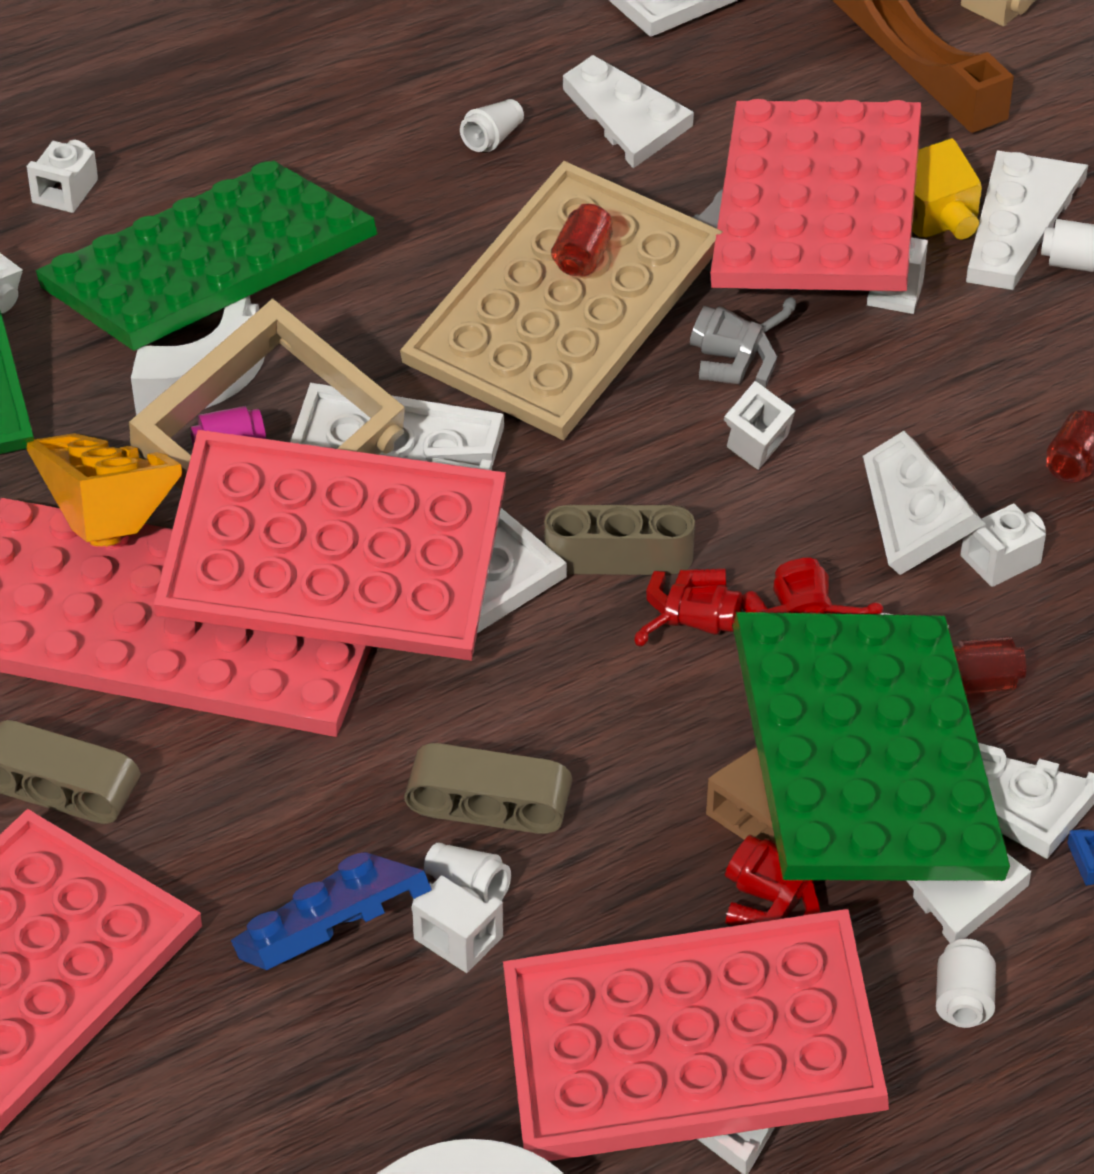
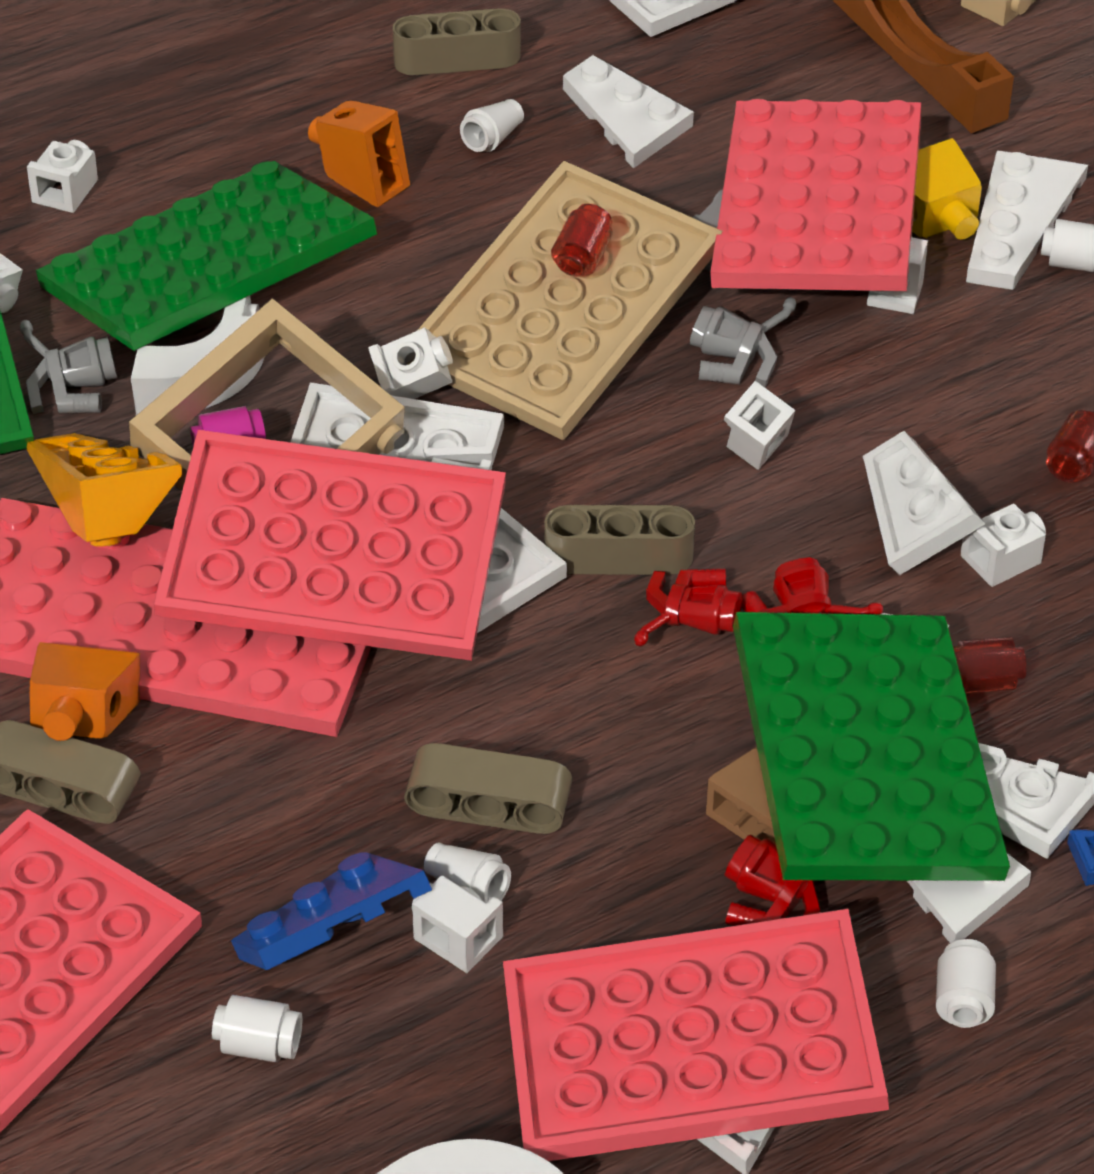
(77, 365): none -> light grey piece
(82, 690): none -> orange torso
(257, 1029): none -> white brick
(362, 150): none -> orange torso
(420, 377): none -> white brick
(457, 41): none -> dark tan beam

